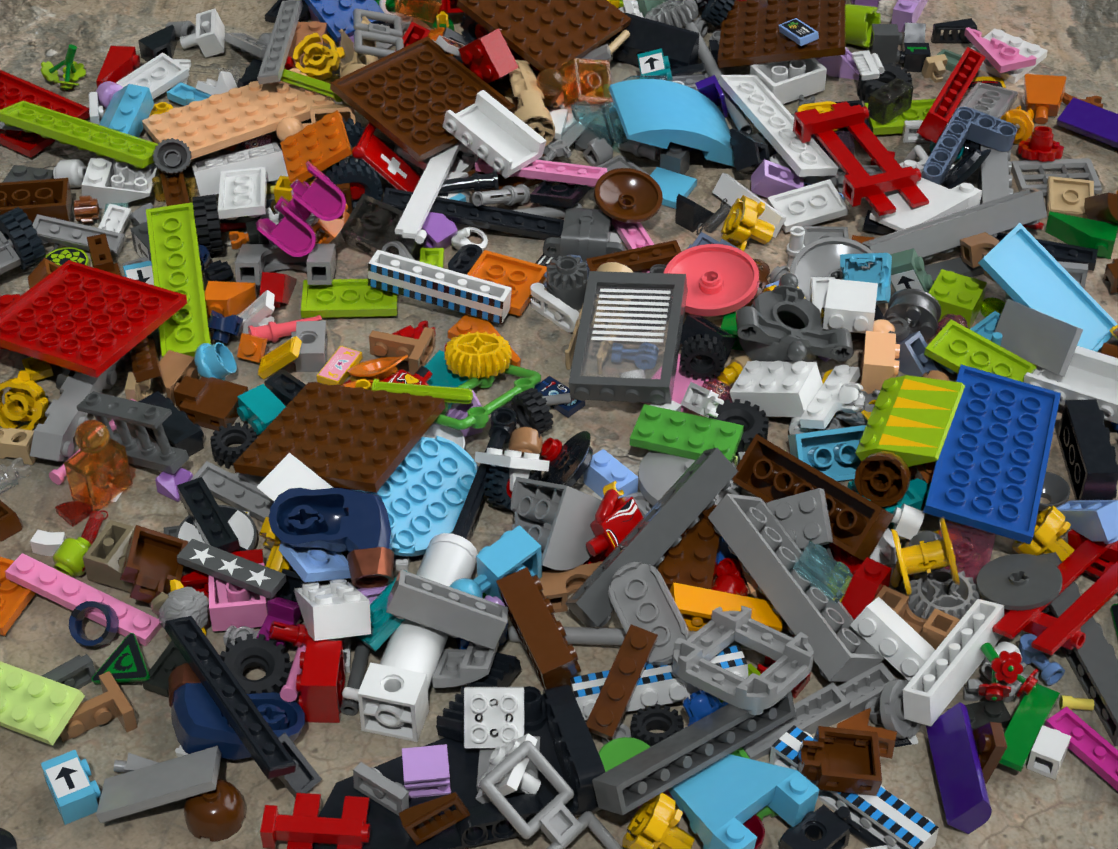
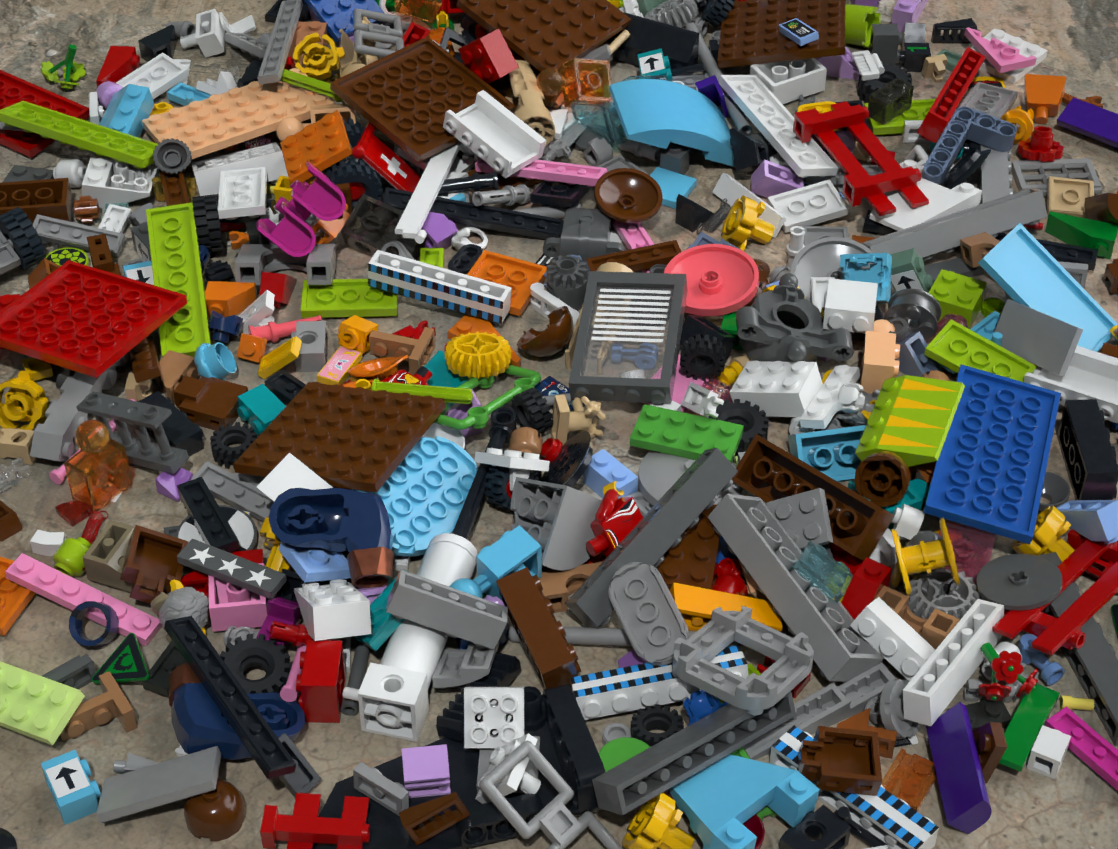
(242, 26): none -> white bracket
(355, 333): none -> light orange brick
(449, 45): white tile -> none
(552, 338): none -> reddish brown cylinder
(577, 420): none -> tan piece
(621, 682): reddish brown plate -> none
(859, 152): none -> tan plate
(910, 778): none -> clear orange plate

